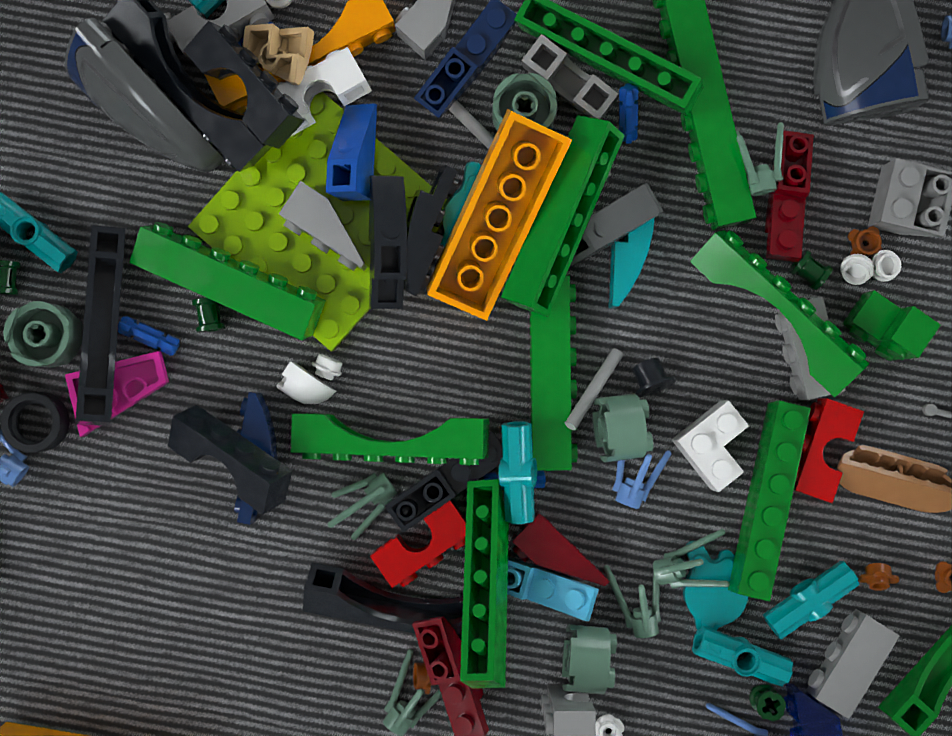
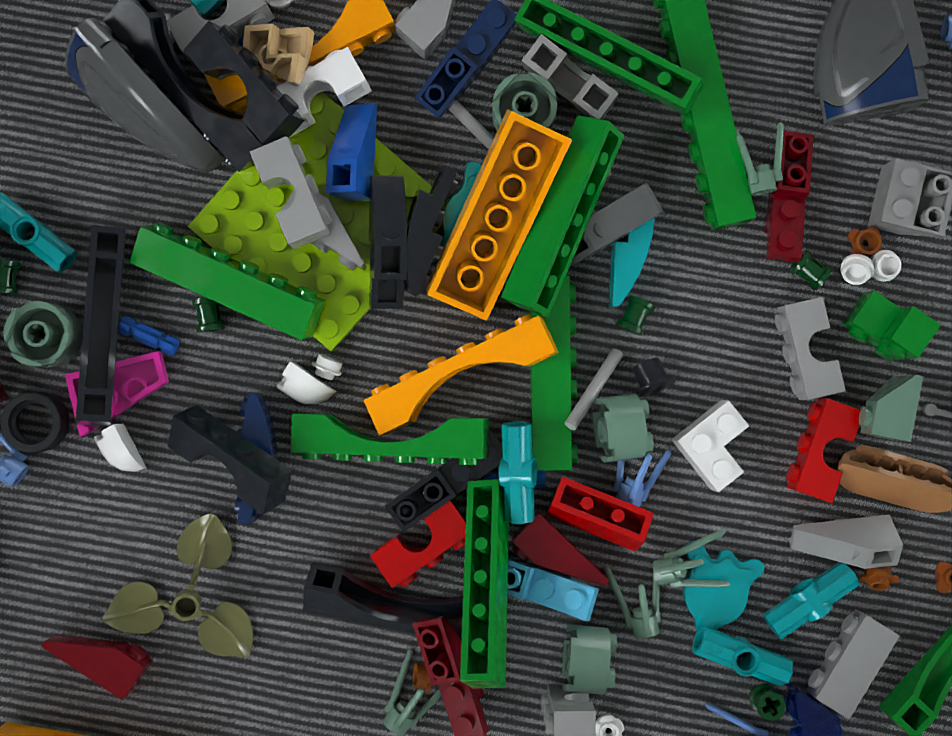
(106, 662): none -> dark red slope
(119, 448): none -> white brick
(224, 632): none -> olive plant
(281, 164): none -> light grey arch
(379, 490): sand green plant -> none
(402, 403): none -> light orange arch
(599, 514): none -> red brick
(628, 112): blue axle -> none
(635, 315): none -> dark green bush
(769, 500): green brick -> none
(829, 357): green arch -> none
(855, 541): none -> light grey slope
(892, 409): none -> sand green slope

